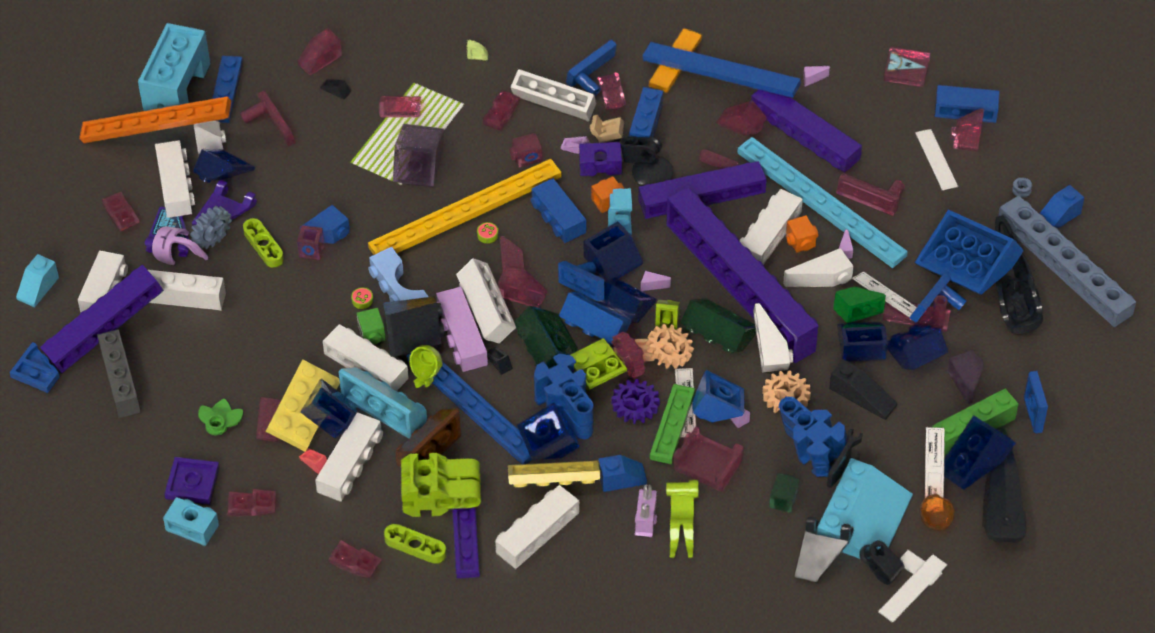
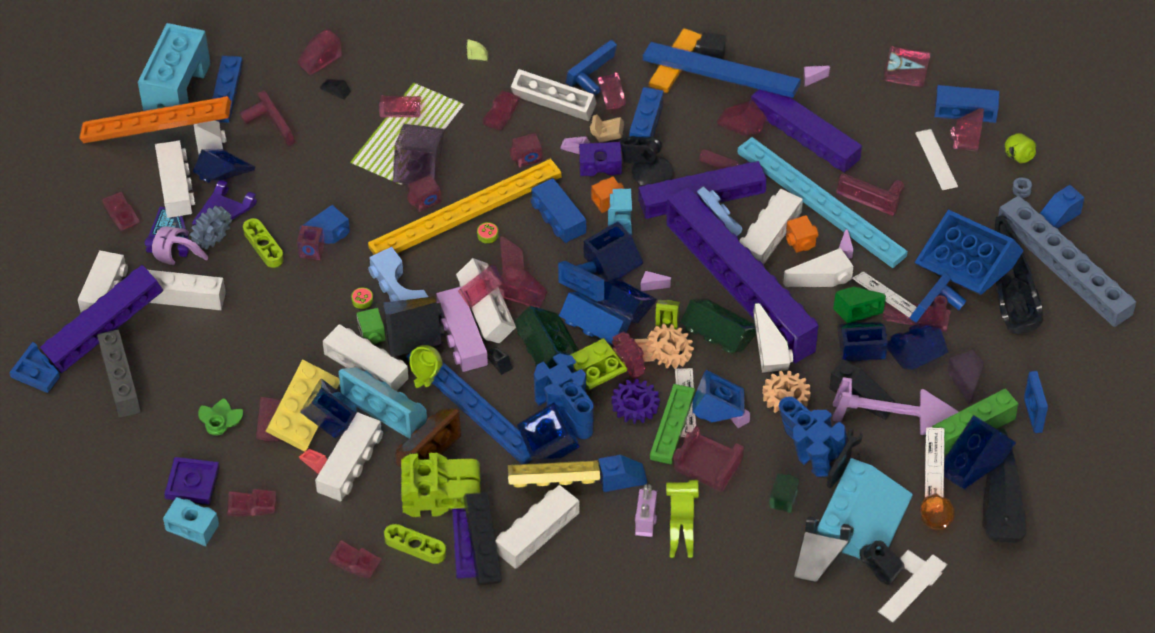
(37, 280): medium azure slope -> none
(424, 193): none -> clear pink brick
(481, 286): none -> clear pink slope
(482, 538): none -> black plate
(712, 45): none -> black brick
(720, 211): none -> light blue plate
(930, 410): none -> lavender piece
(1020, 148): none -> lime head

